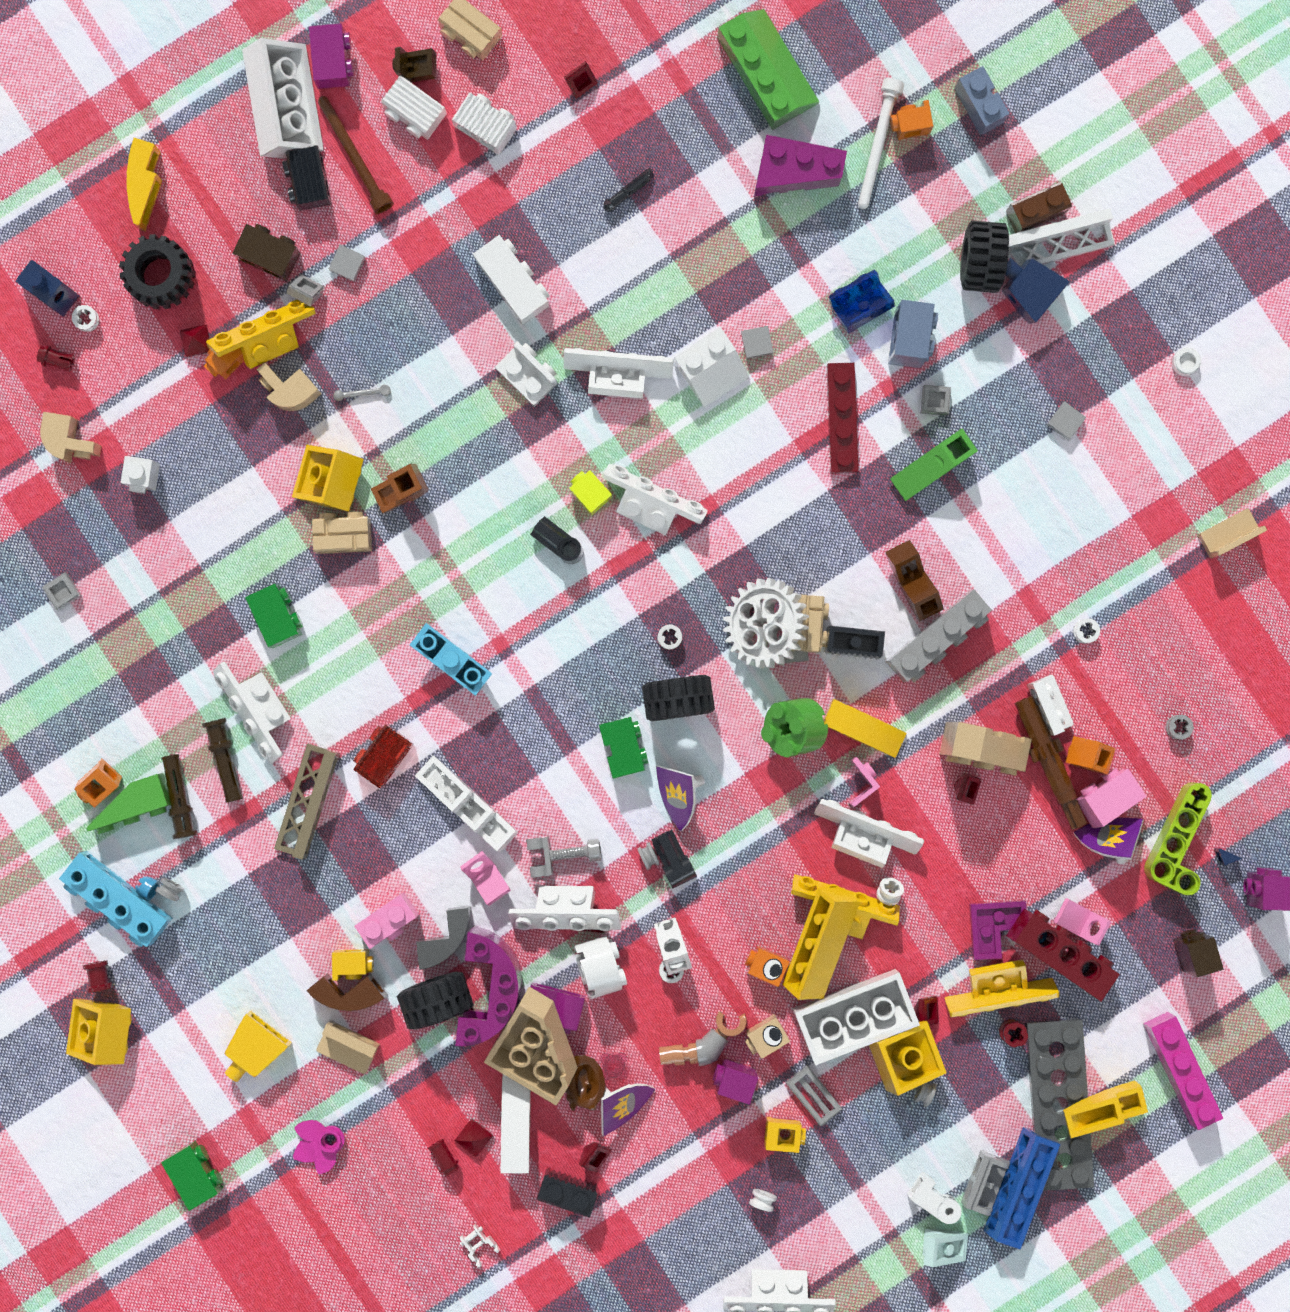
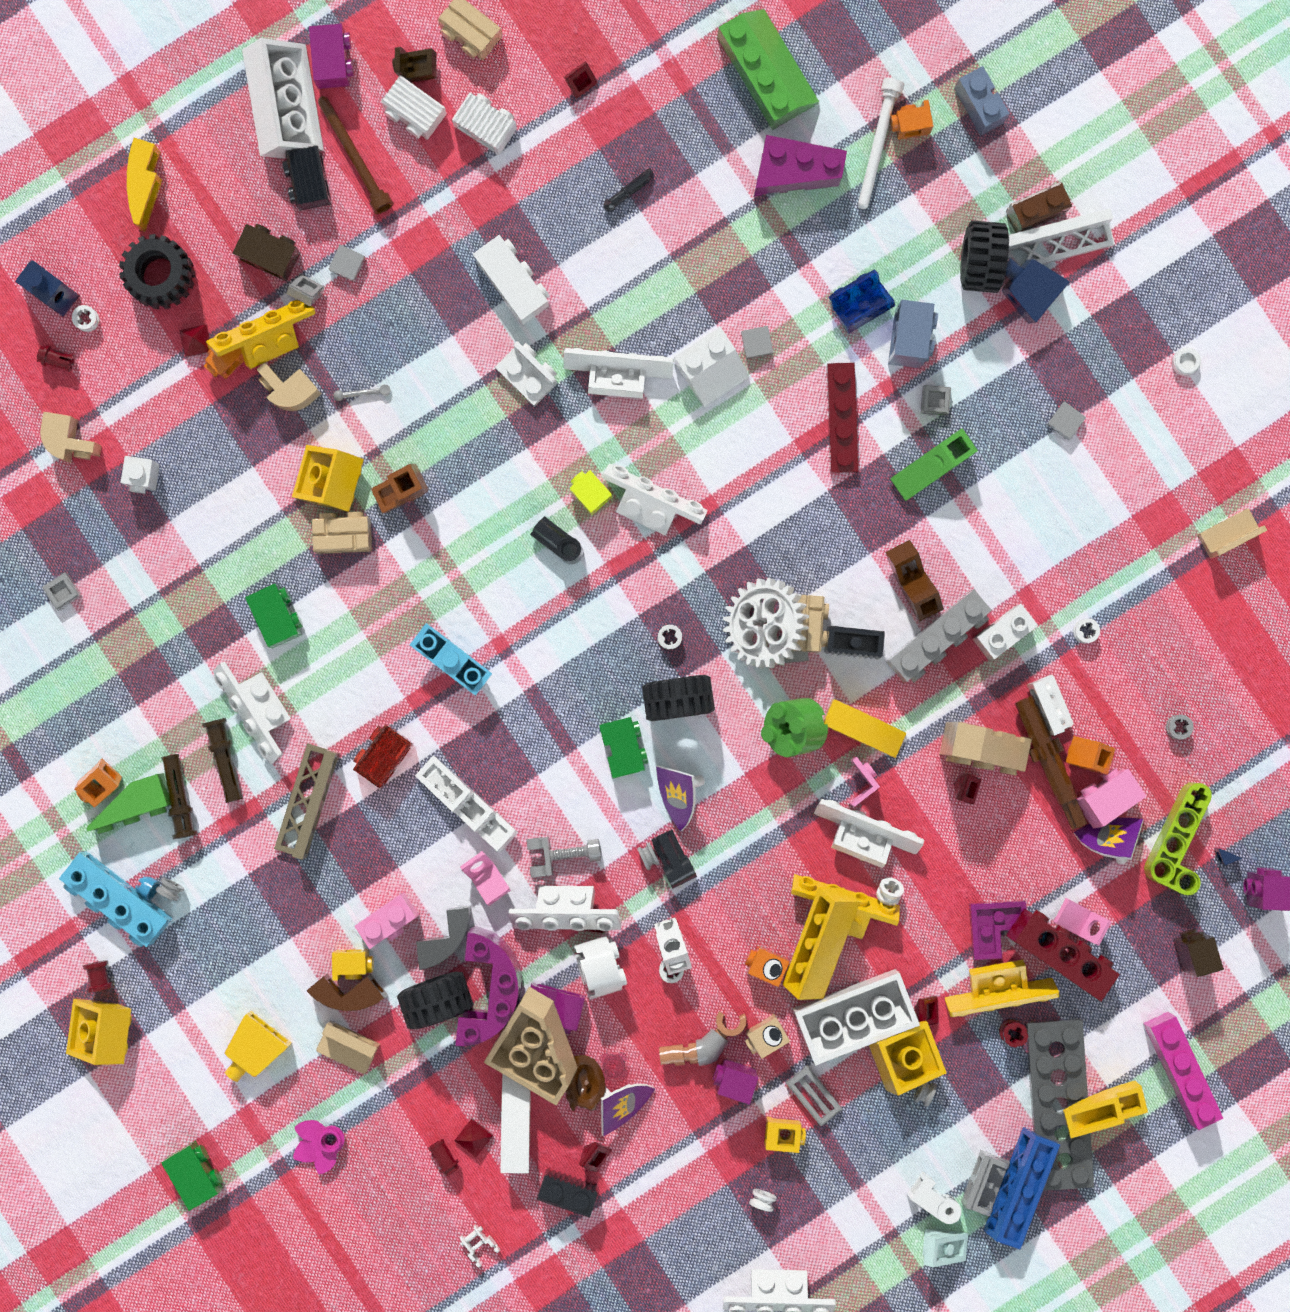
(1005, 632): none -> white brick

